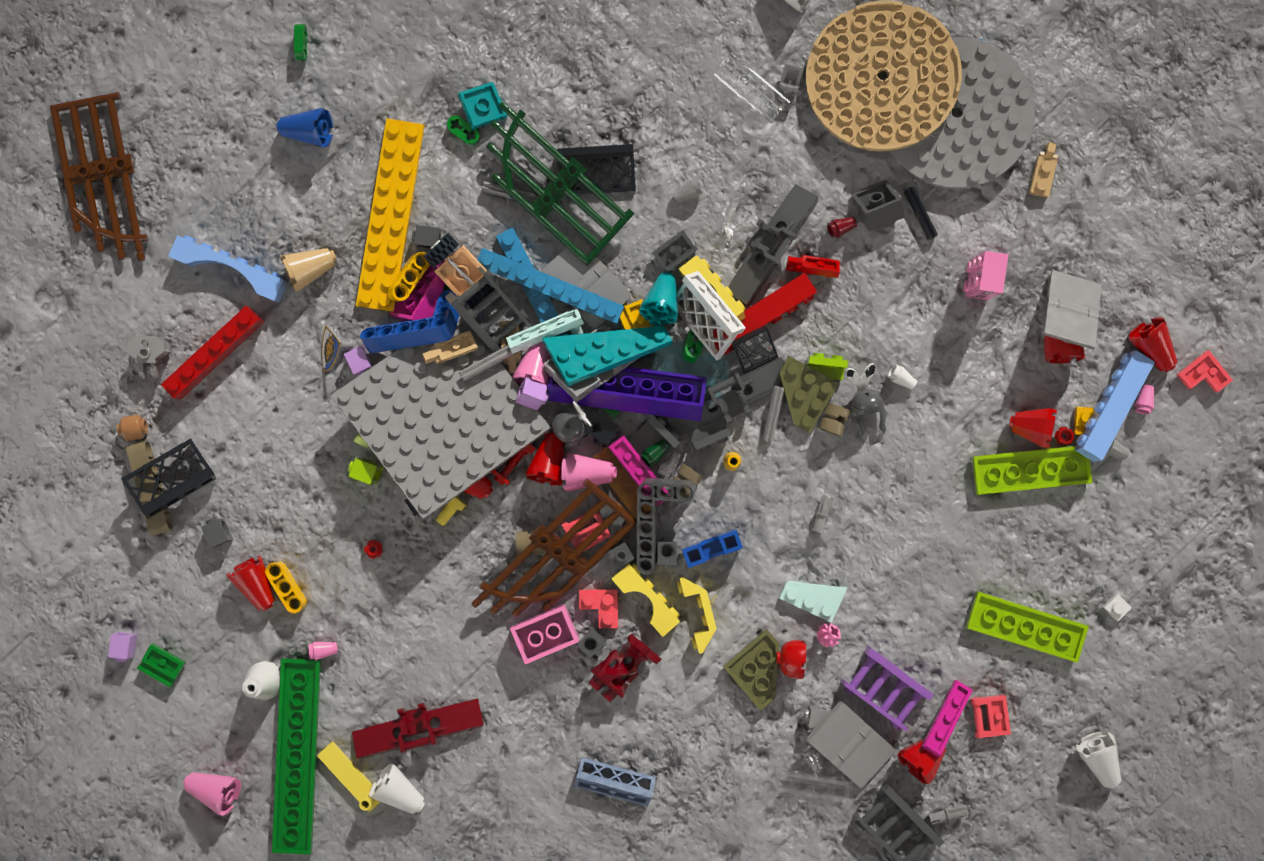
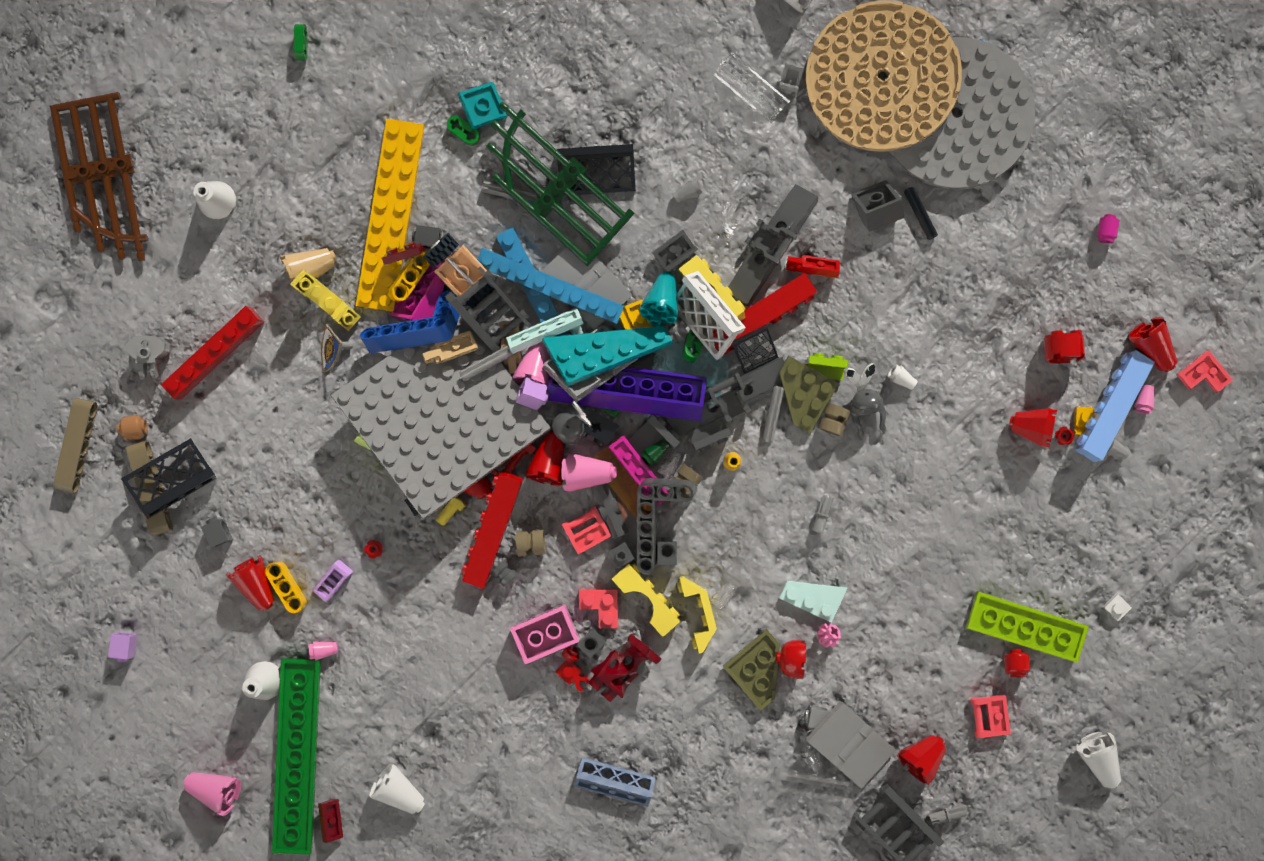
(75, 445): none -> dark tan beam
(161, 665): green plate -> none
(193, 254): light blue arch -> none
(215, 199): none -> white cone
(308, 127): blue cone -> none
(326, 299): none -> light yellow slope
(330, 820): none -> dark red plate
(341, 572): none -> lavender slope
(348, 775): light yellow piece -> none
(358, 360): lavender brick -> none
(365, 471): lime brick -> none
(409, 250): none -> dark red plate
(453, 719): dark red piece -> none
(492, 530): none -> red brick
(561, 552): reddish brown piece -> none
(570, 654): none -> red plate
(570, 672): none -> red plate
(711, 547): blue arch -> none
(841, 226): dark red cone -> none
(903, 682): medium lavender fence -> none
(947, 718): dark pink tile -> none
(986, 275): bright pink brick -> none
(1017, 663): none -> red head
(1030, 470): lime plate -> none
(1044, 172): tan hinge -> none
(1072, 309): light grey piece -> none
(1108, 229): none -> dark pink brick

